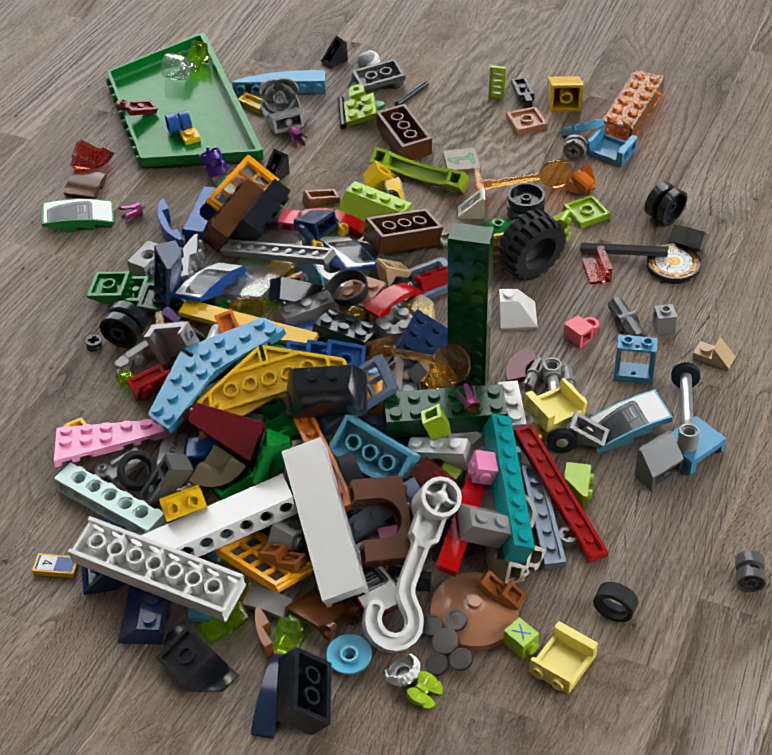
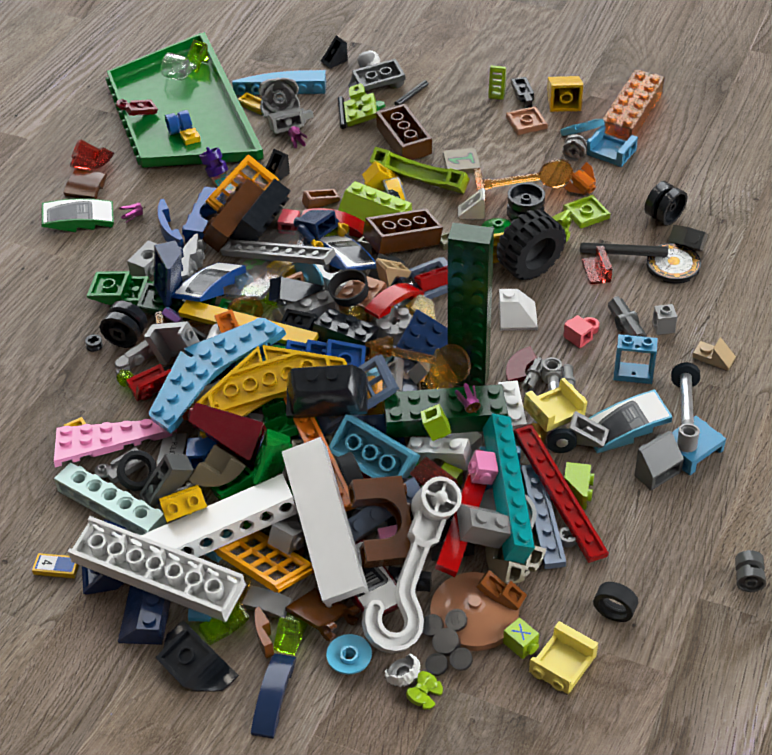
(279, 556): dark orange slope -> none
(299, 319): none -> black slope
(304, 691): black brick -> none

